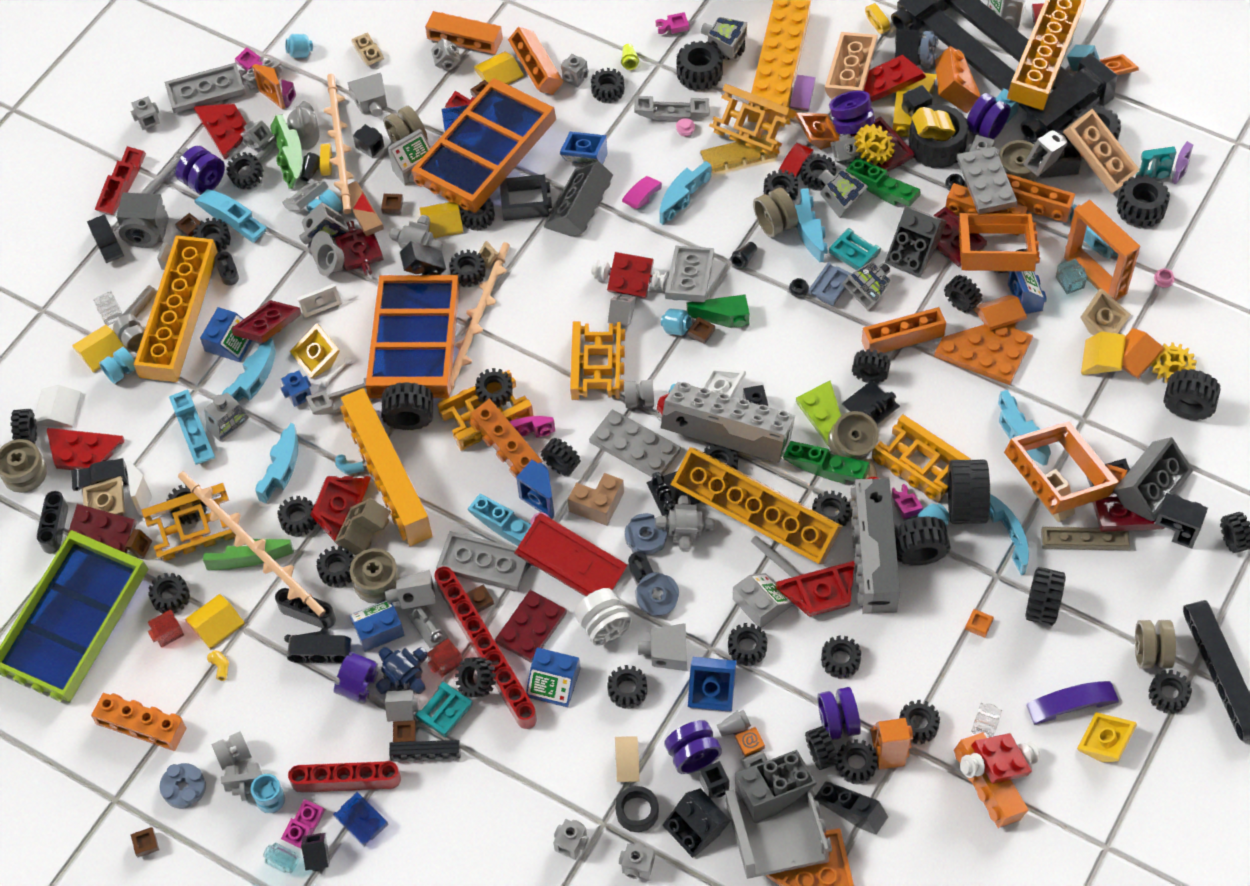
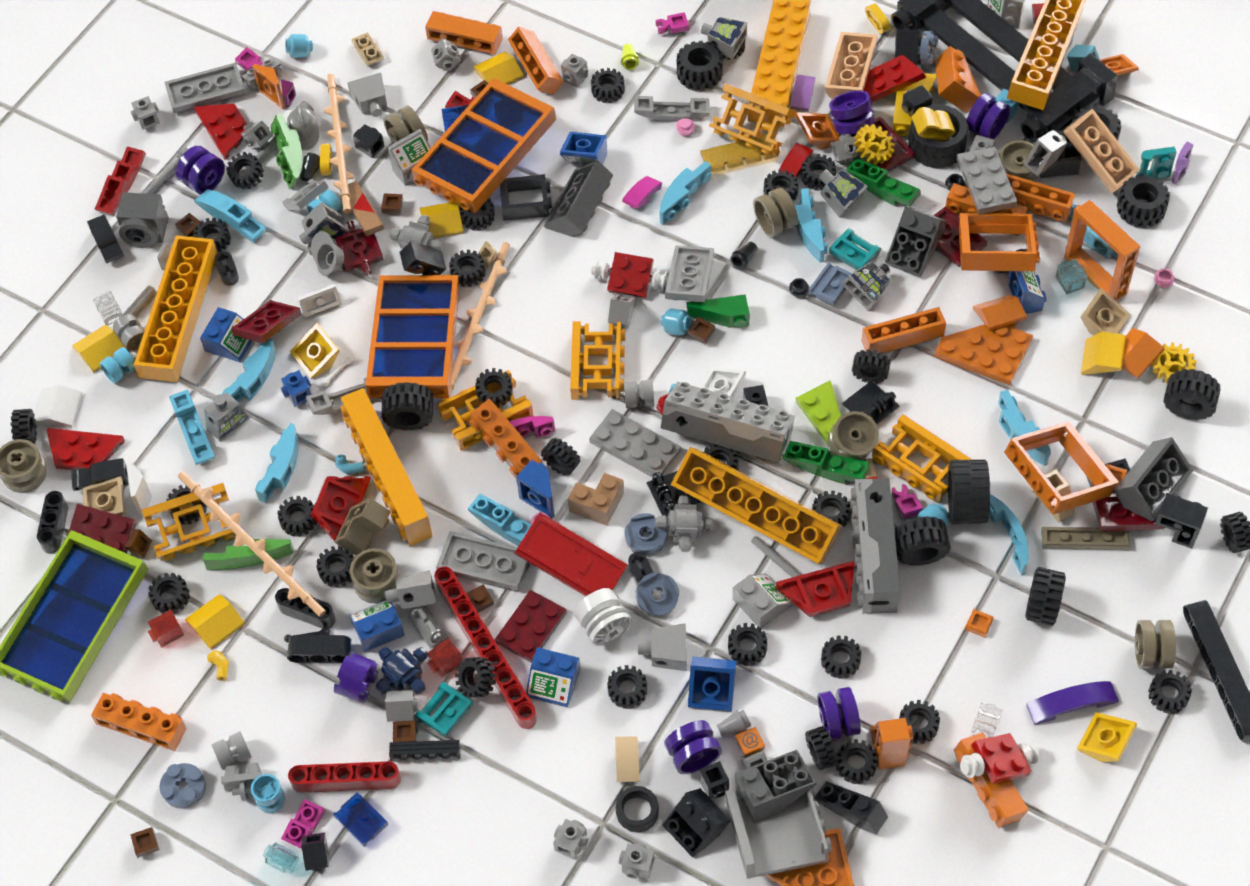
(963, 293): black tyre -> none

